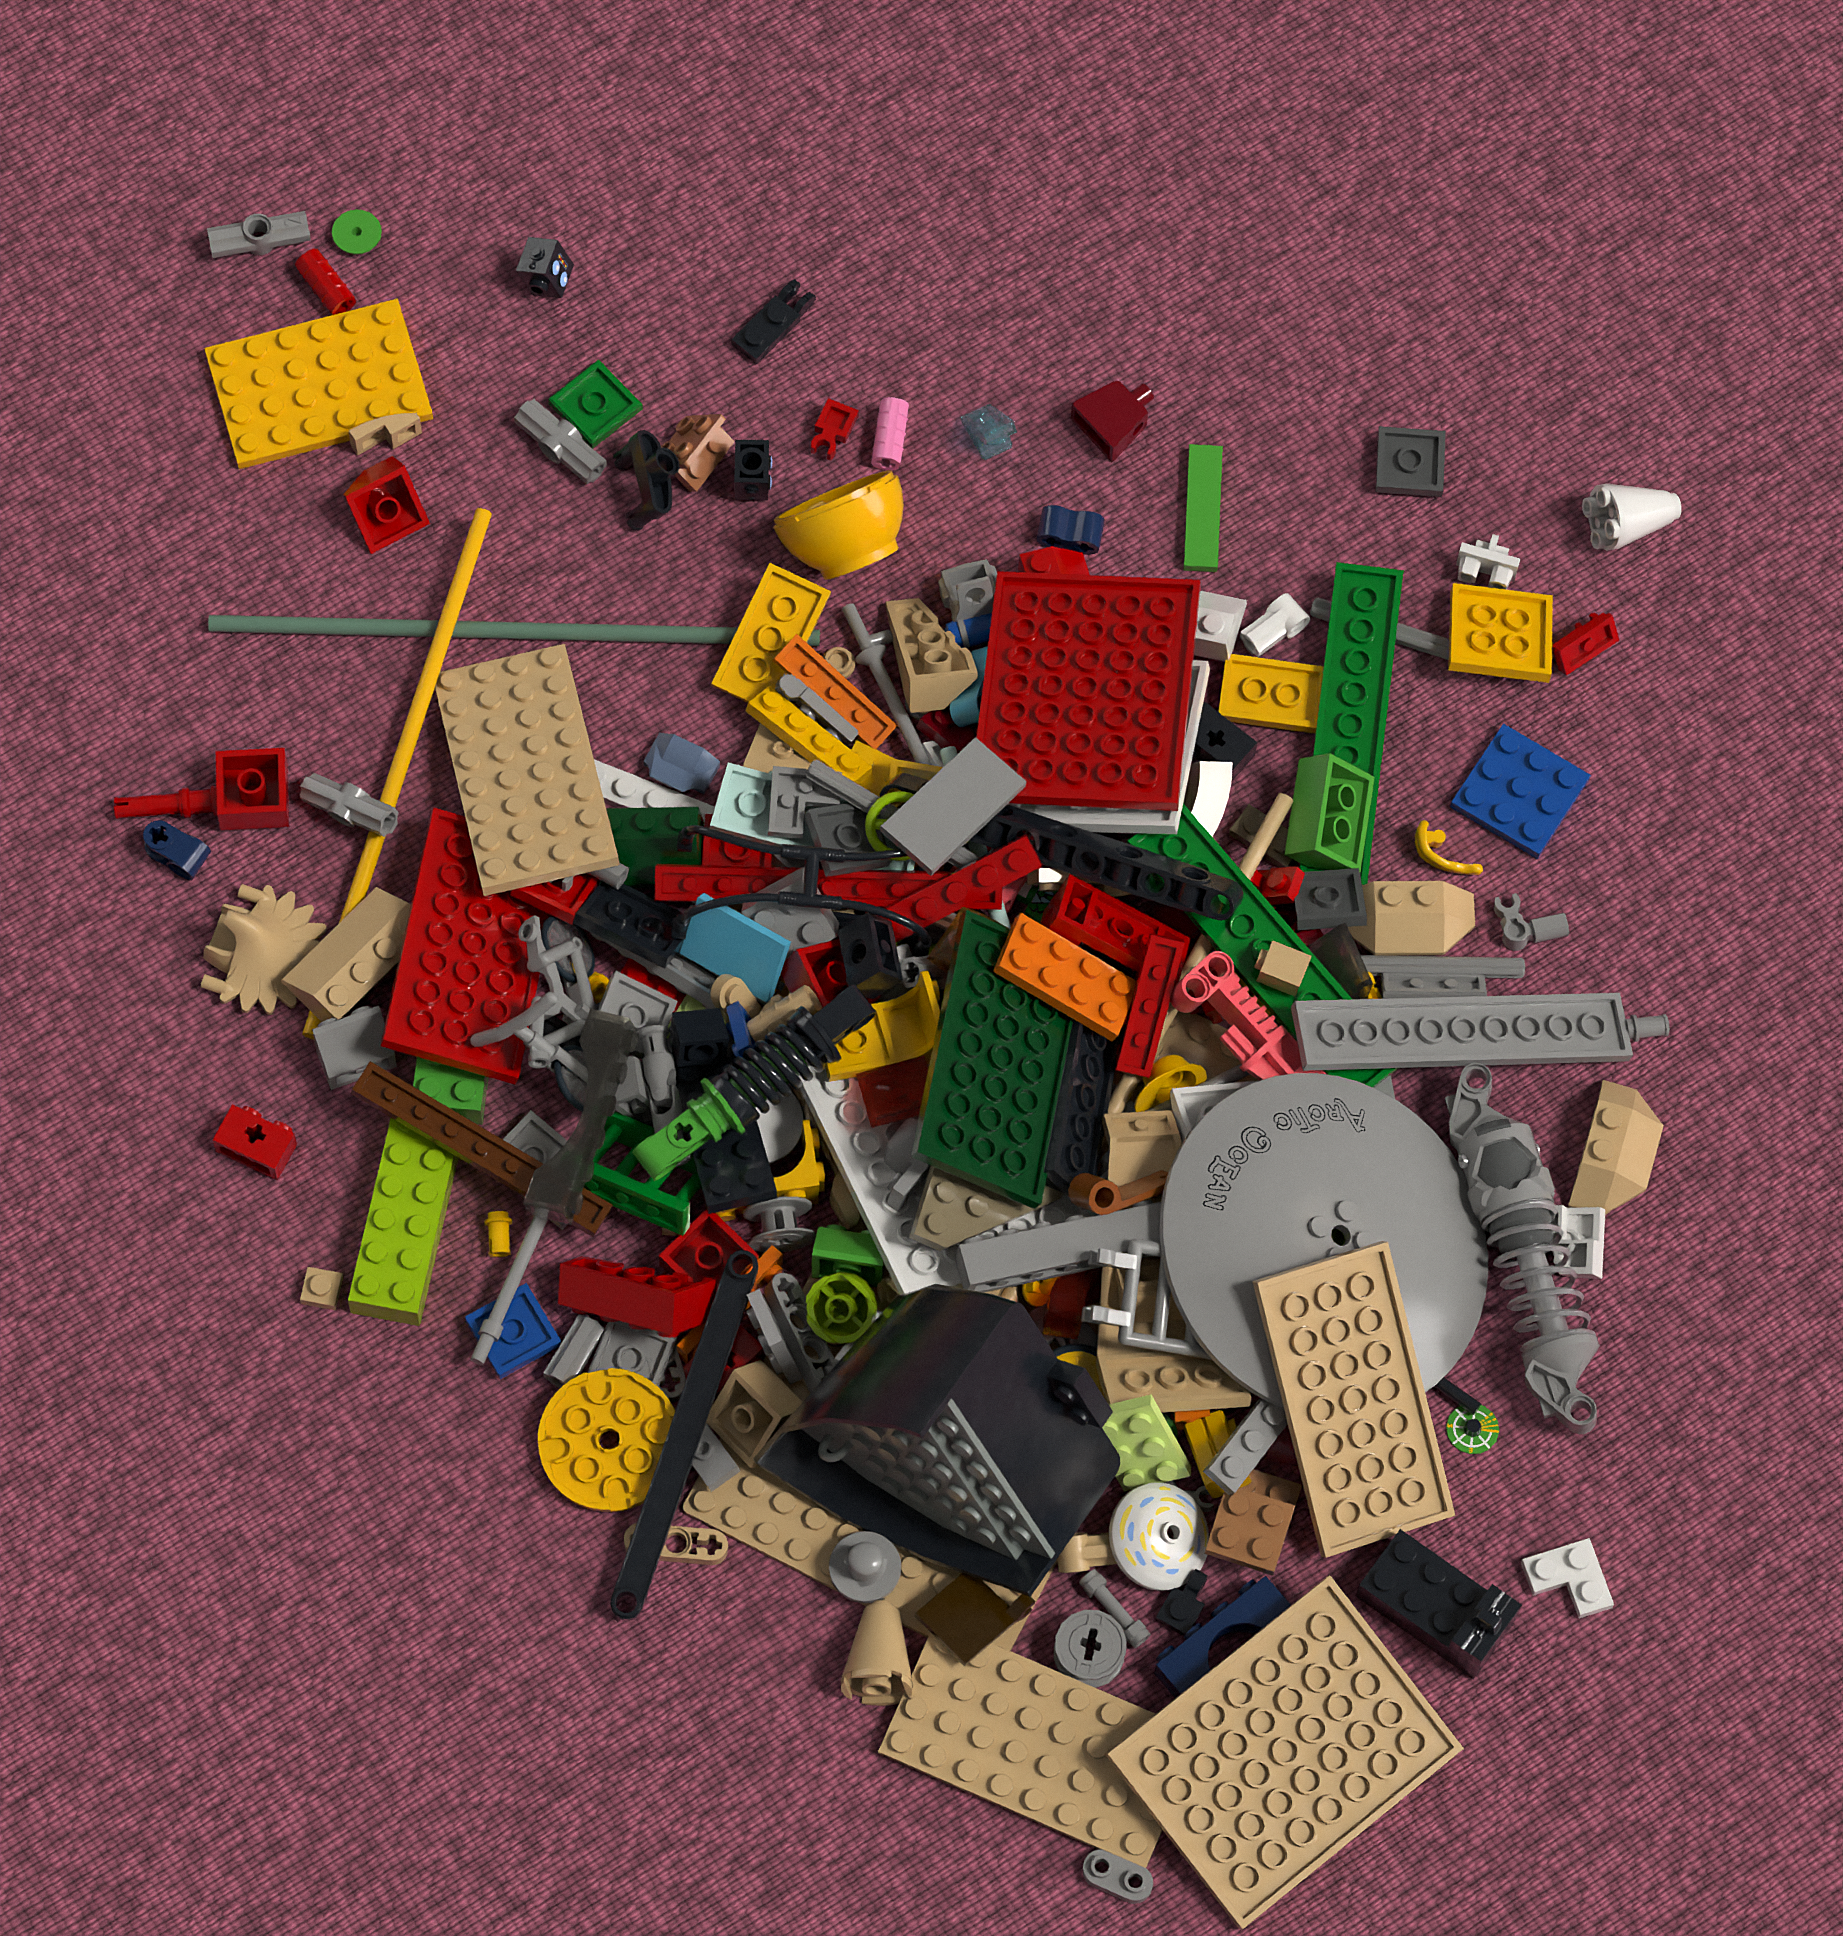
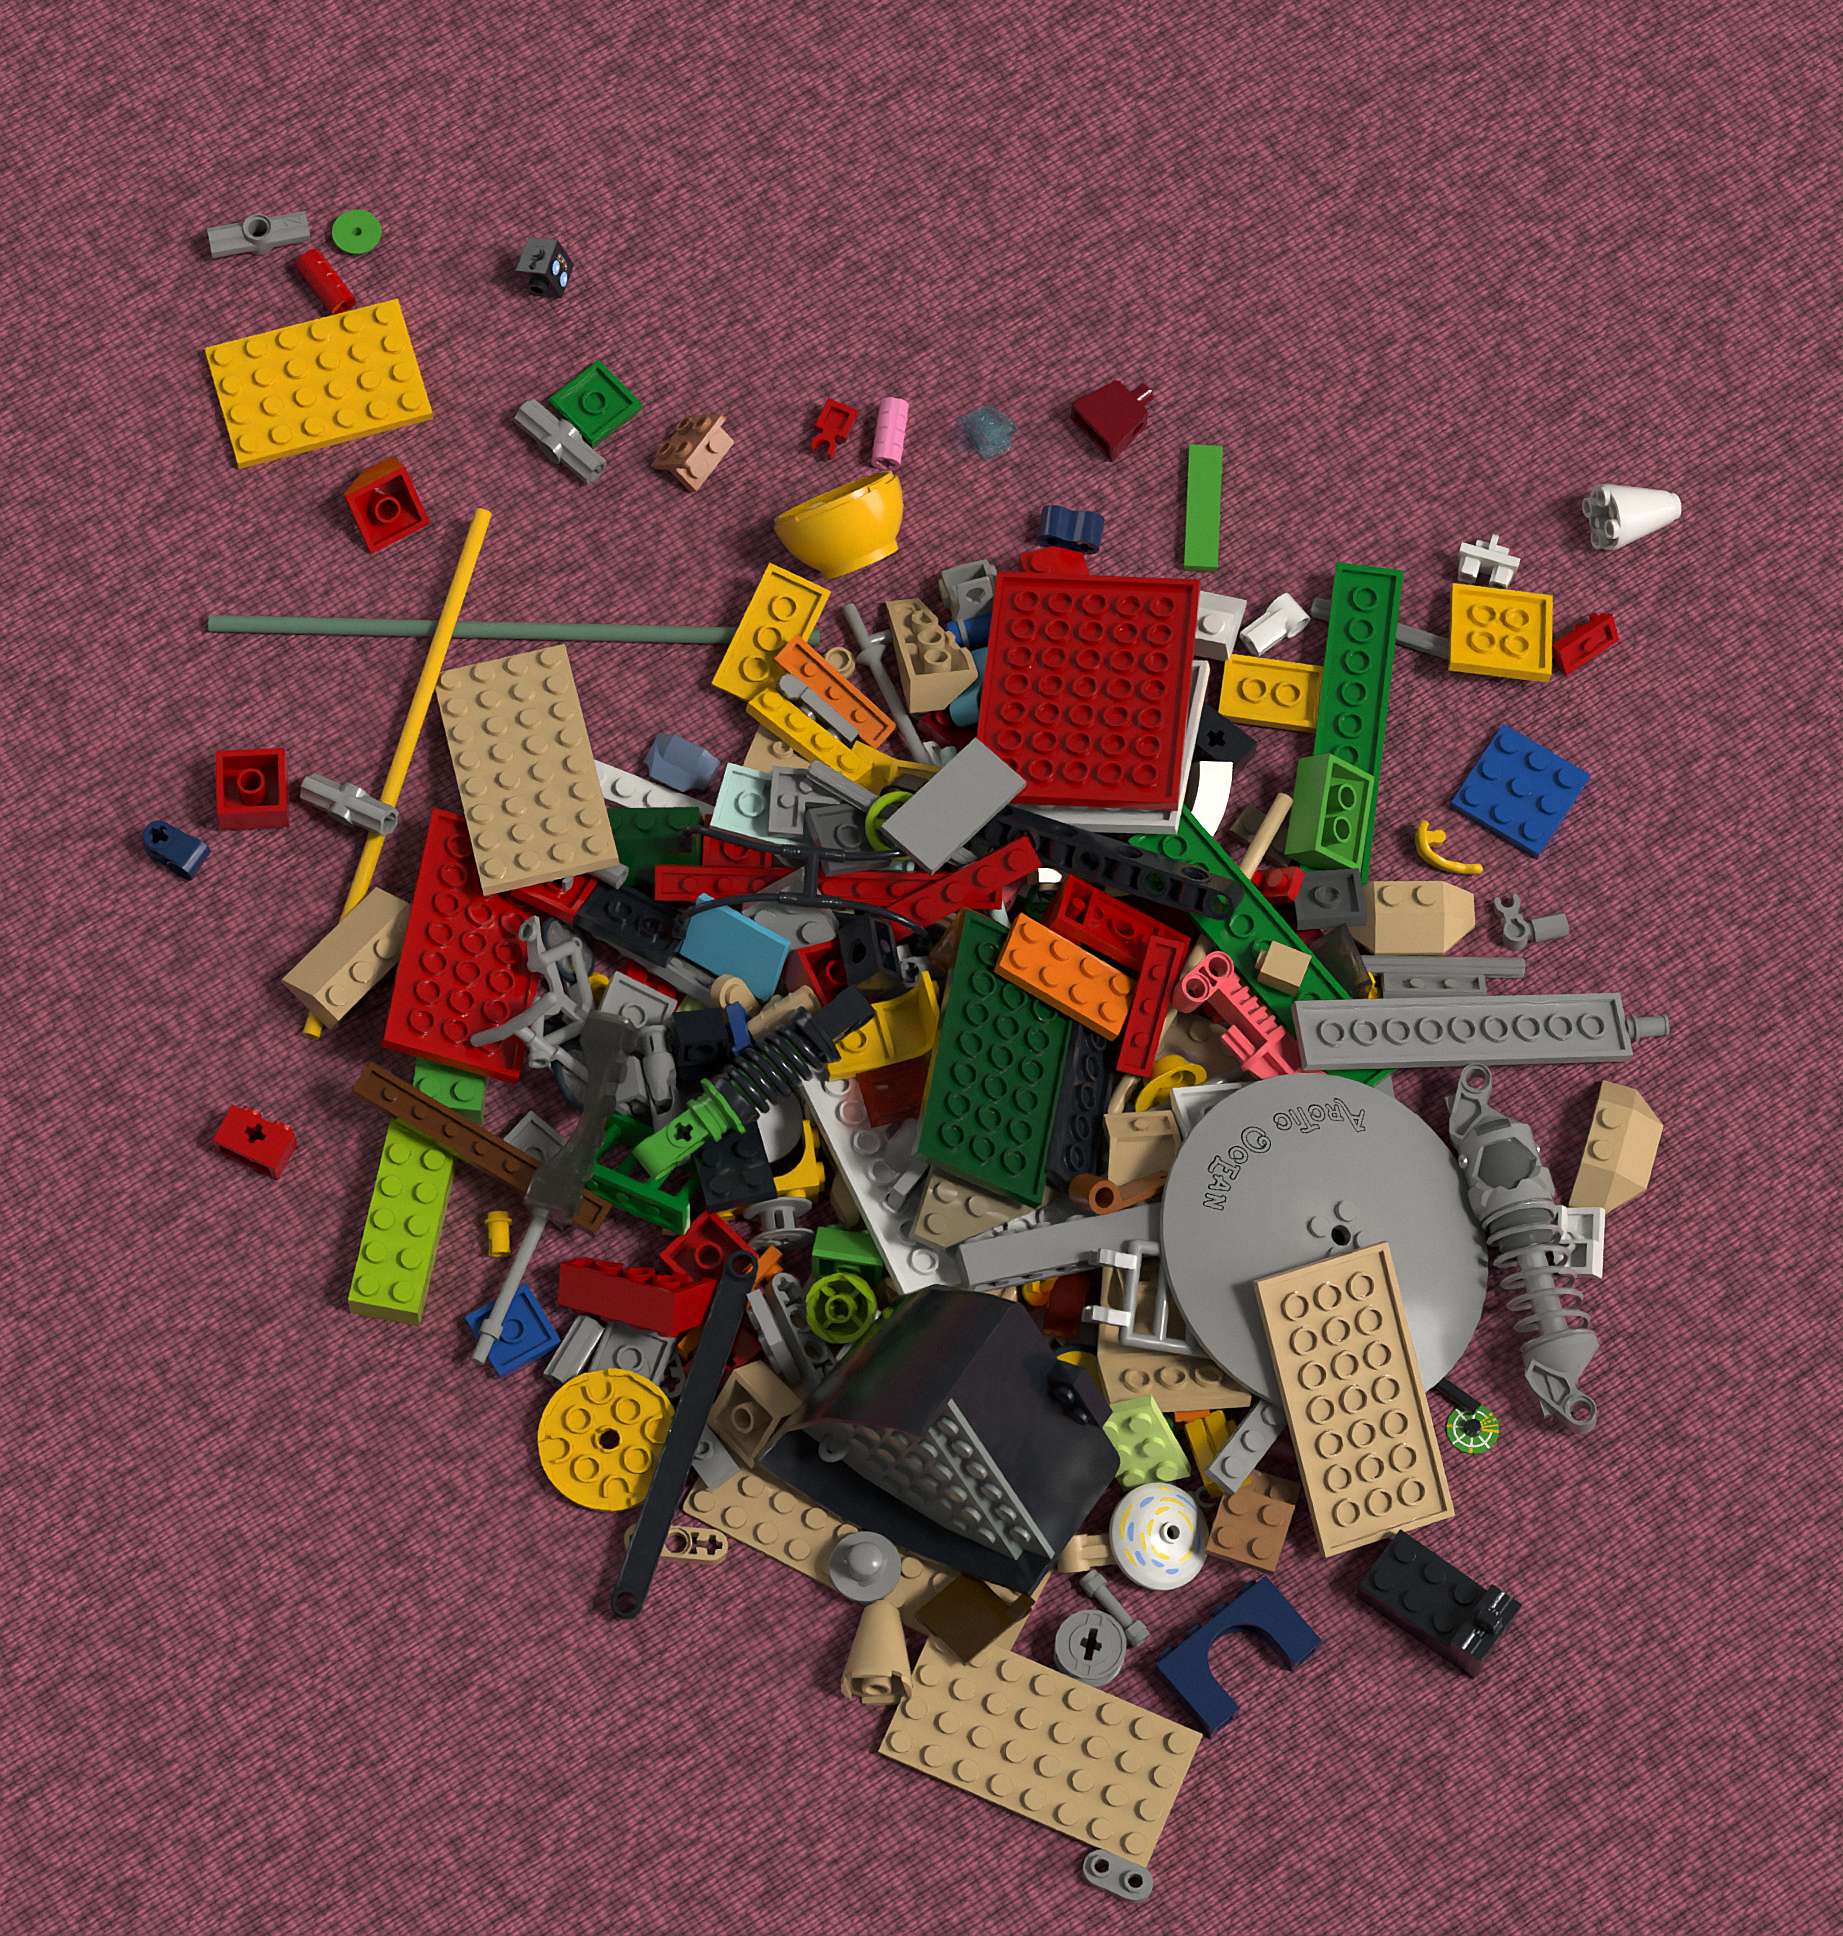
(184, 803): red pin -> none
(260, 948): tan piece -> none
(321, 1288): tan plate -> none
(350, 1044): light grey slope -> none
(393, 428): tan slope -> none
(653, 472): black connector -> none
(752, 470): black head -> none
(772, 323): black hinge -> none
(1182, 1607): black plate -> none
(1284, 1752): tan plate -> none
(1410, 461): dark grey plate -> none
(1570, 1566): white plate -> none

